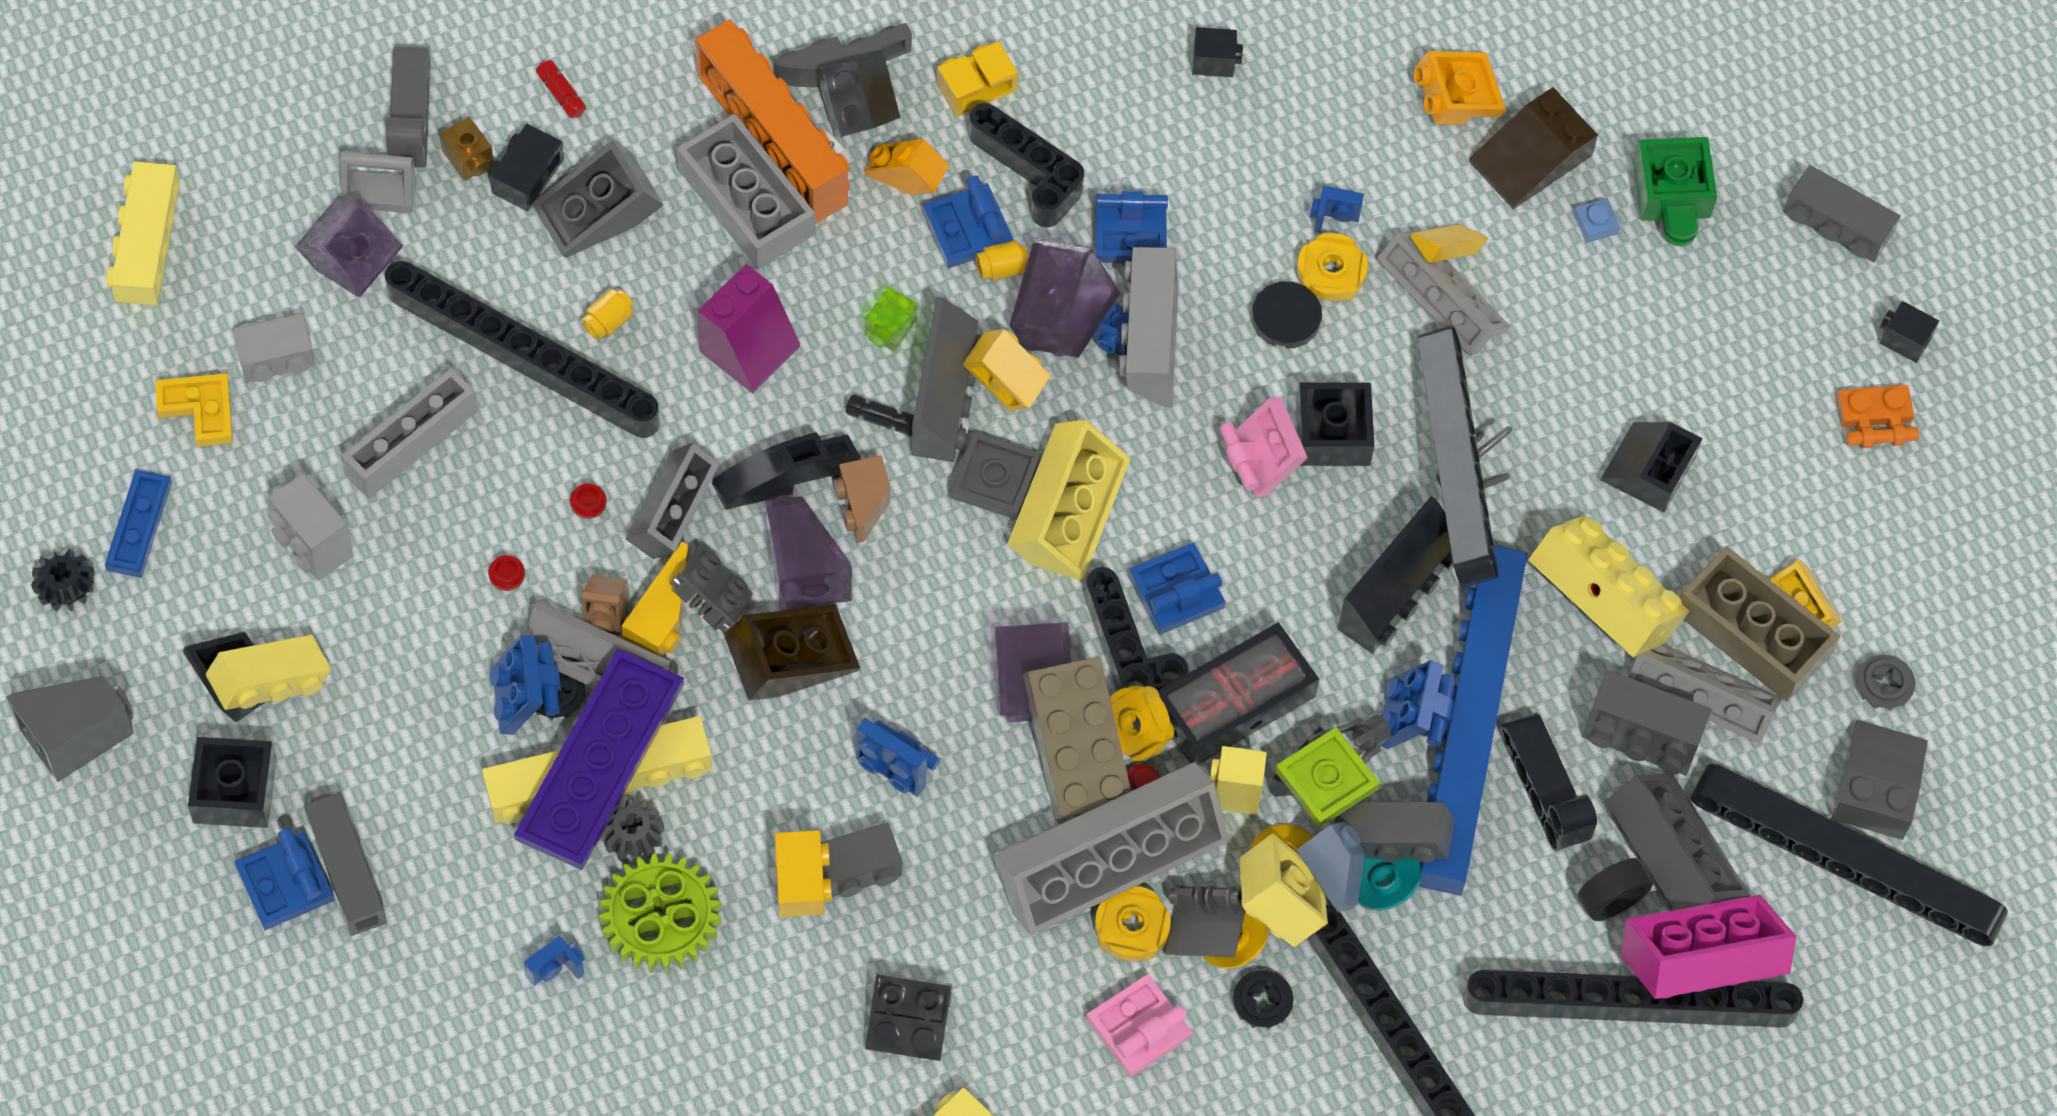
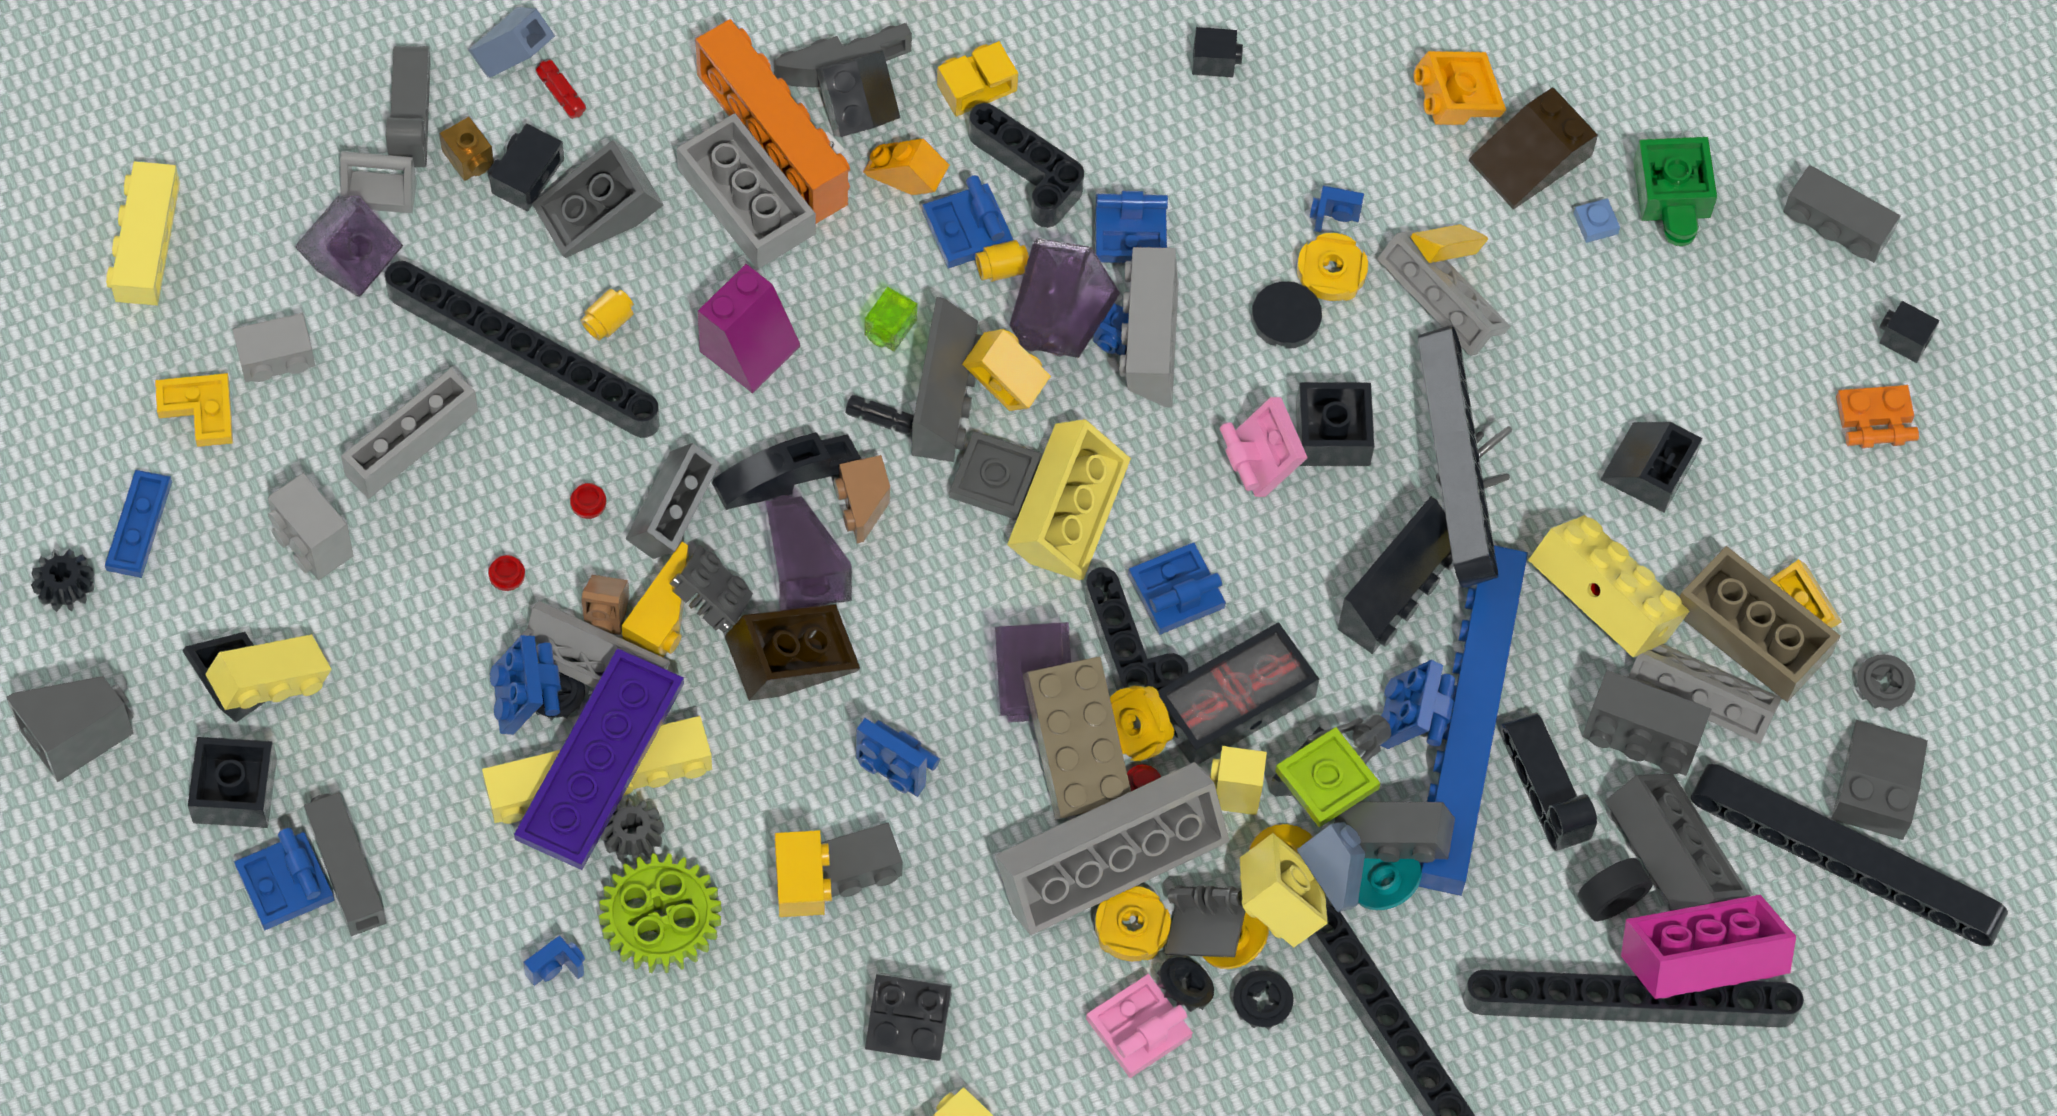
(511, 41): none -> sand blue slope
(1198, 983): none -> black gear

